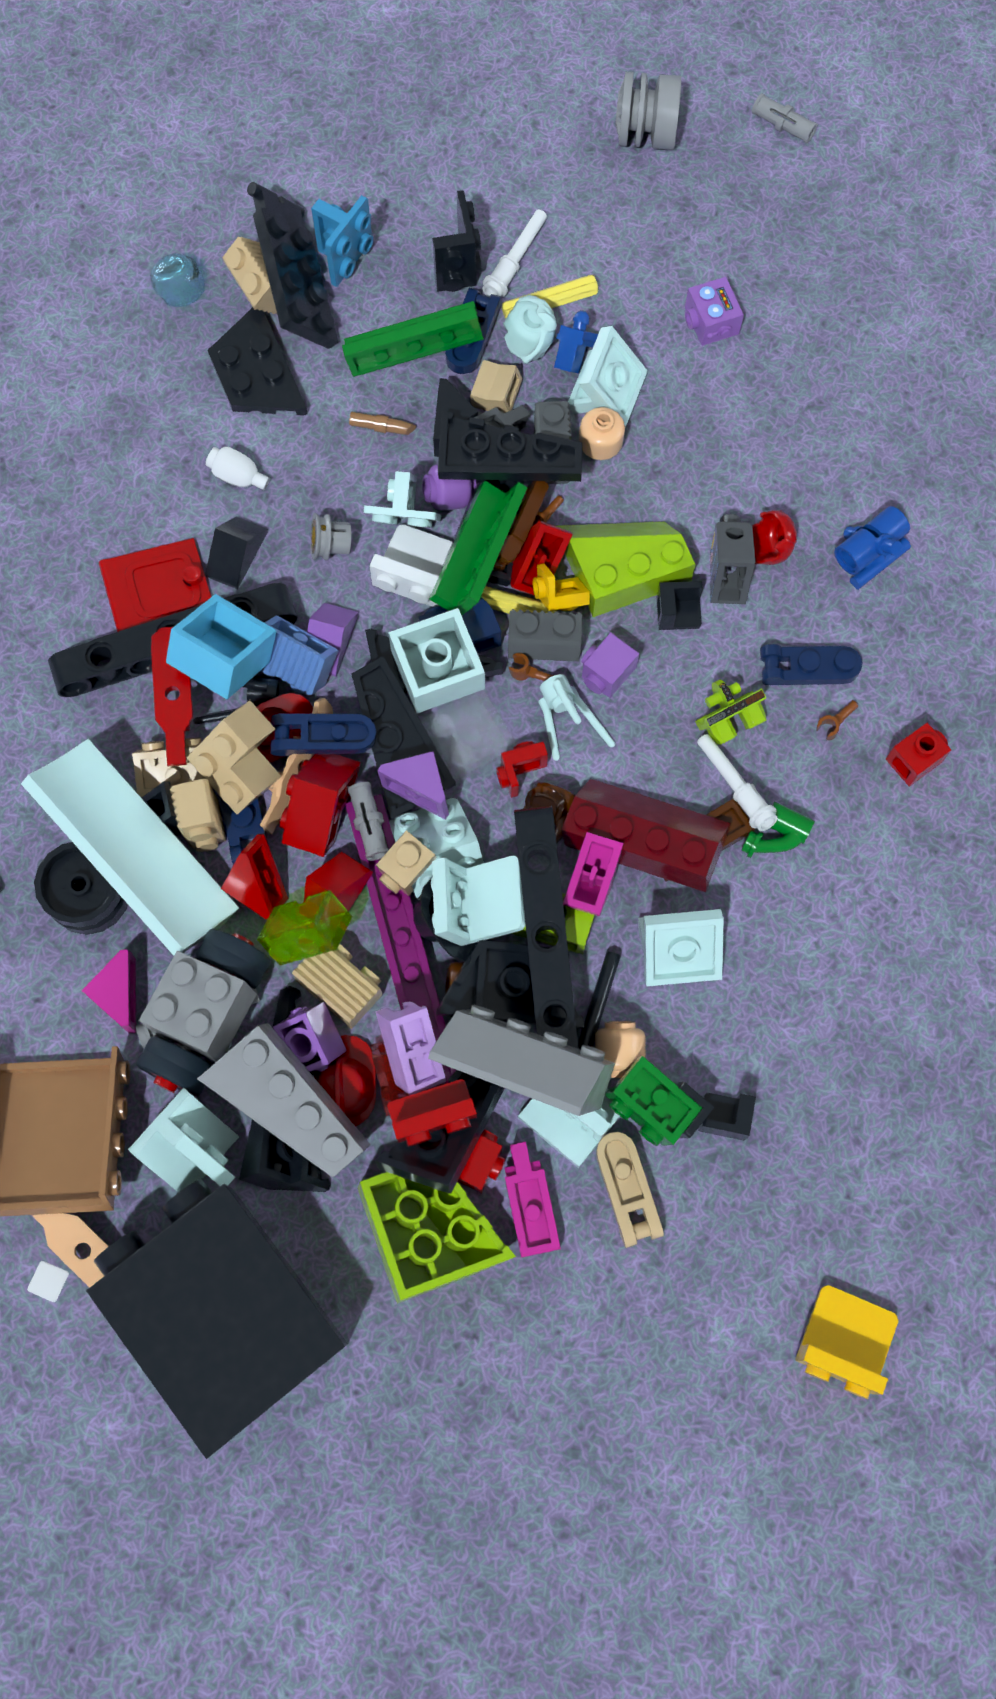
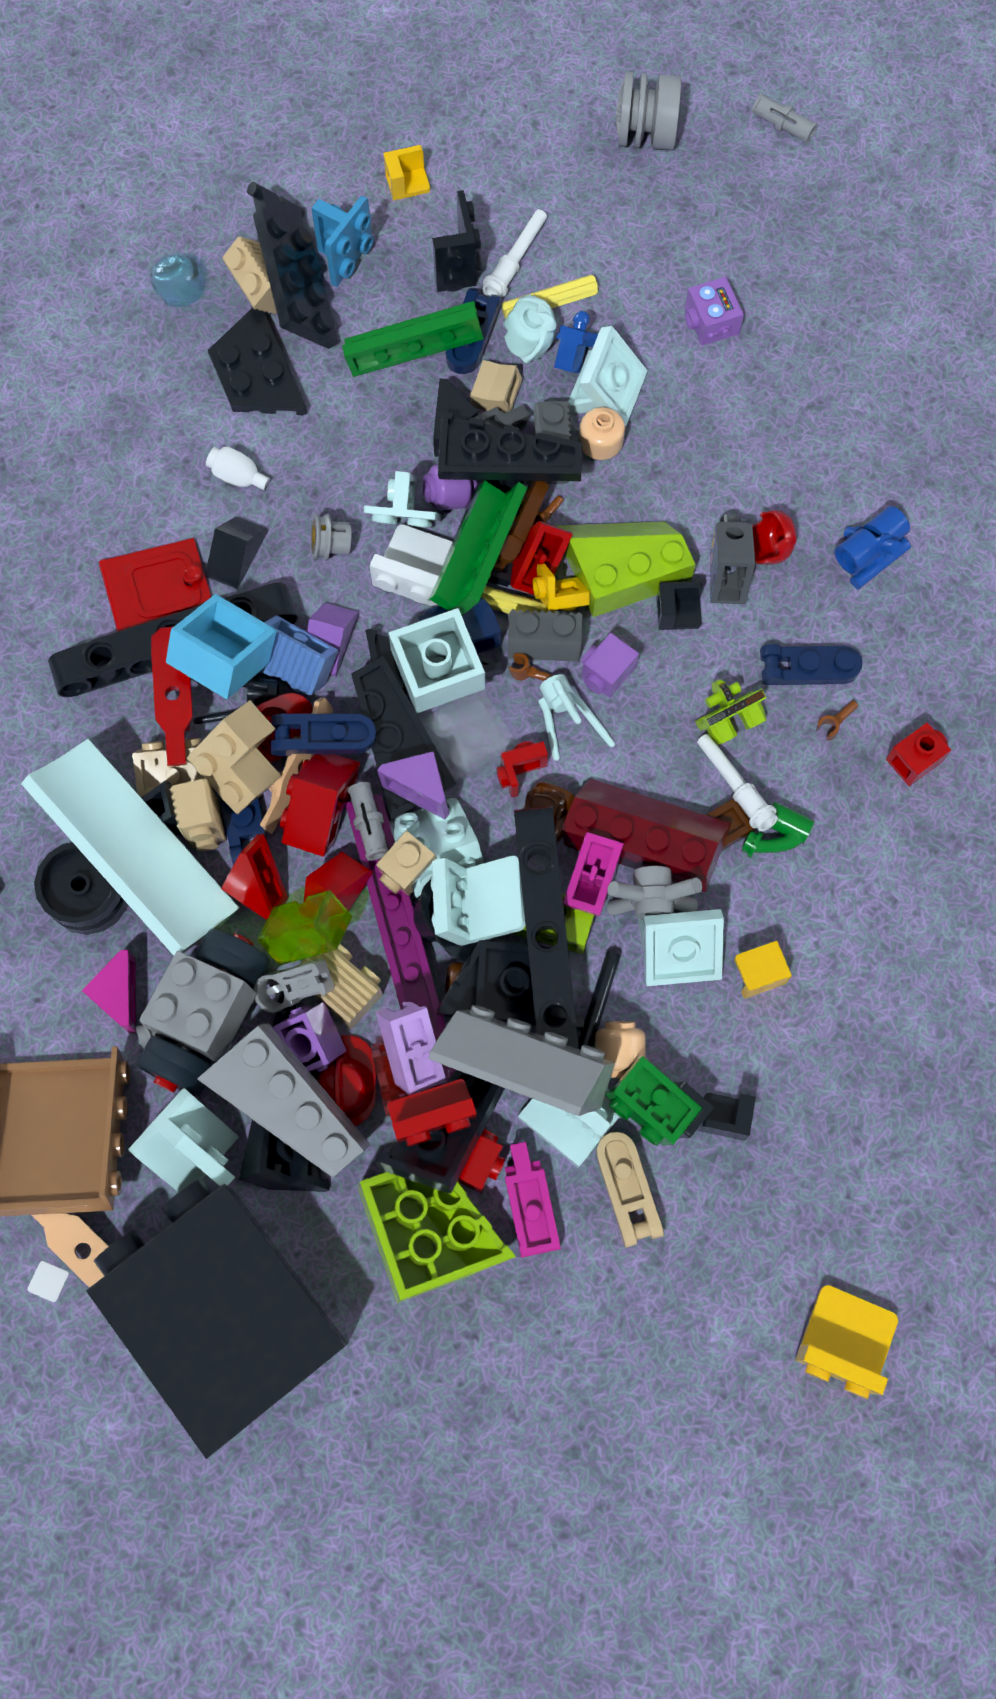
(296, 982): none -> light grey piece
(381, 423): medium nougat piece -> none
(406, 172): none -> yellow panel
(653, 893): none -> light grey bar
(762, 969): none -> yellow panel

